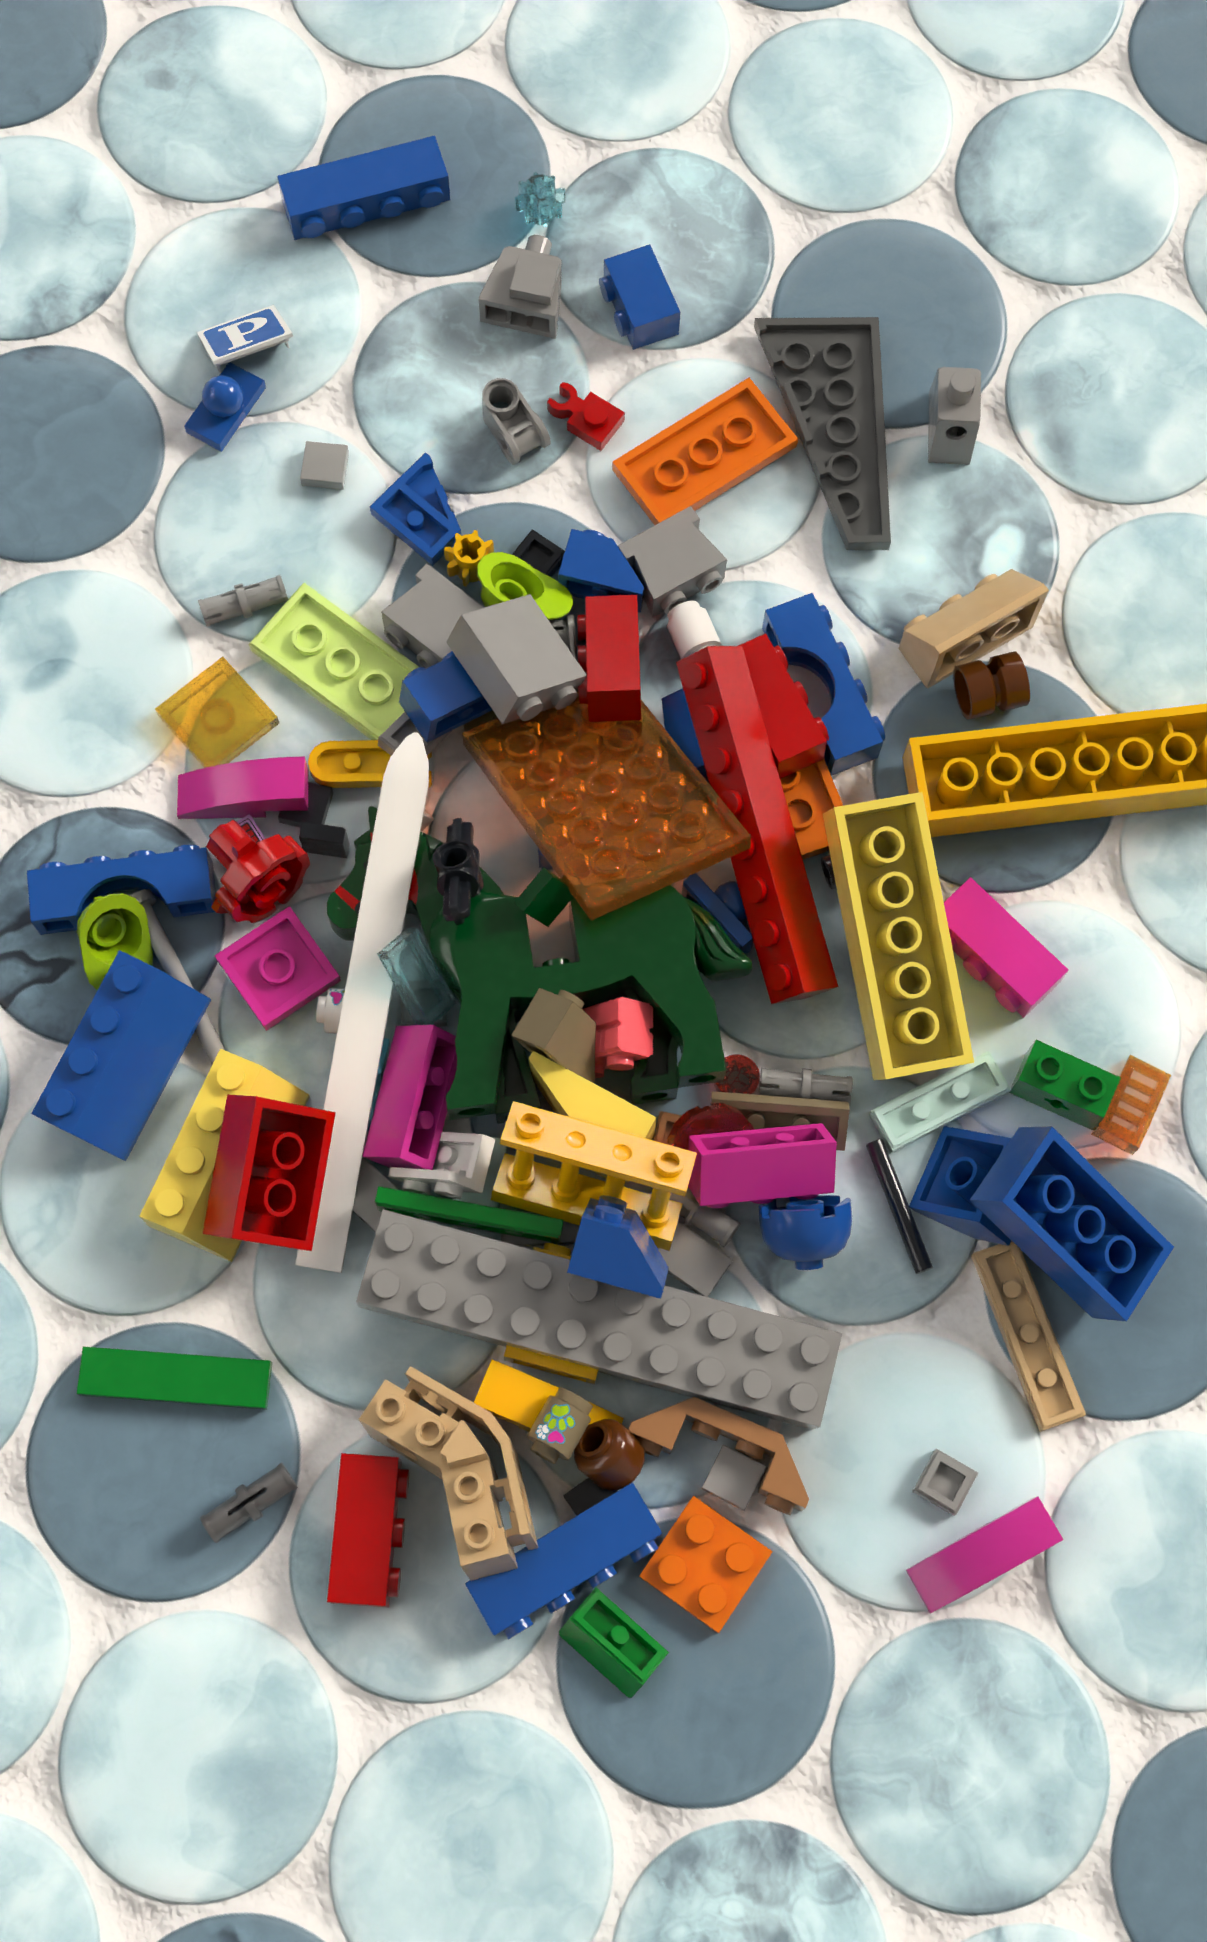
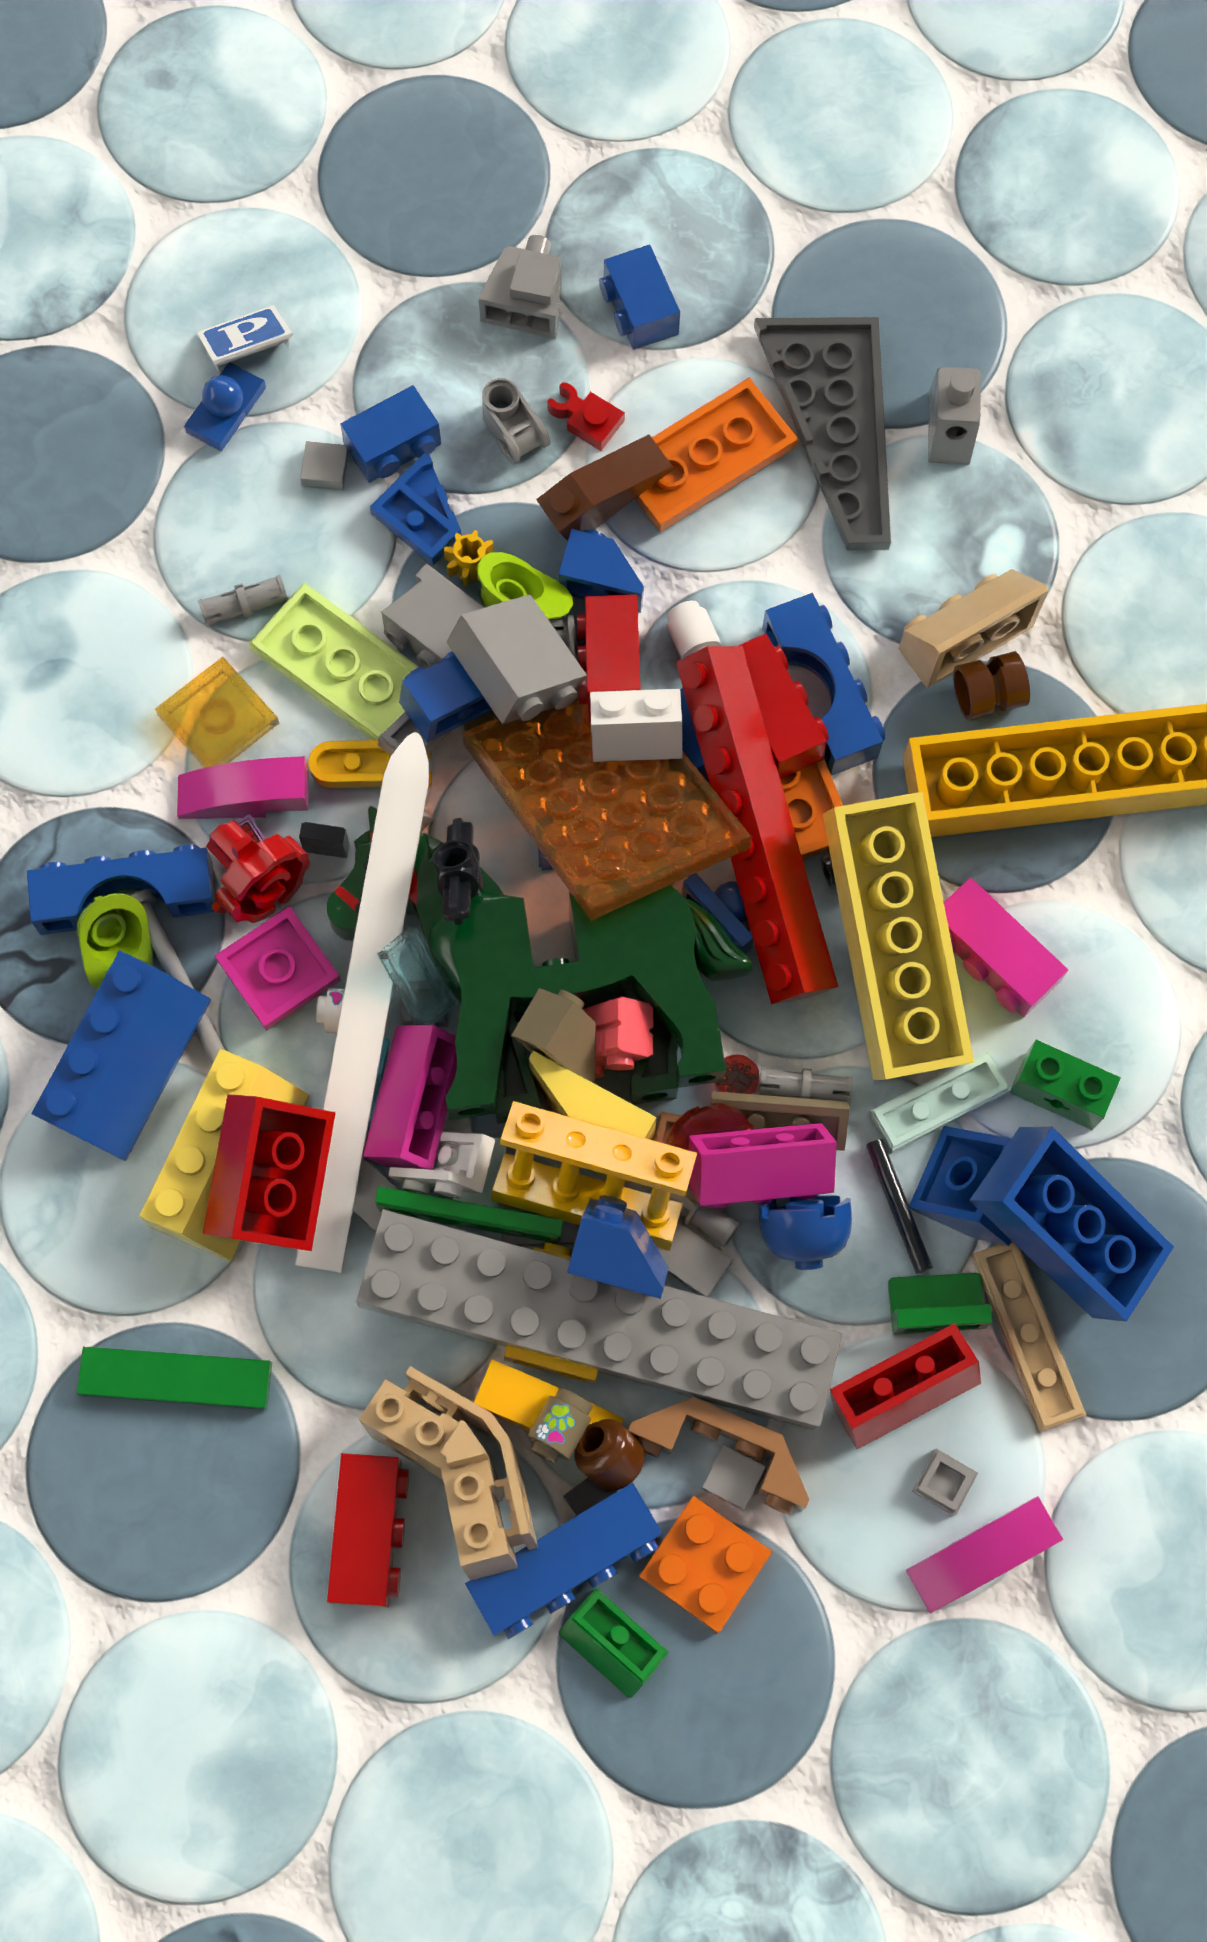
(220, 1521): flat silver pin -> none
(318, 805): black tile -> none
(364, 188): blue brick -> none
(391, 434): none -> blue brick
(540, 199): clear light blue gear -> none
(540, 553): black tile -> none
(544, 897): dark green tile -> none
(604, 486): none -> reddish brown slope
(636, 725): none -> white brick
(674, 561): light grey hips -> none
(906, 1386): none -> red brick
(937, 1302): none -> green panel
(1118, 1135): clear orange slope -> none

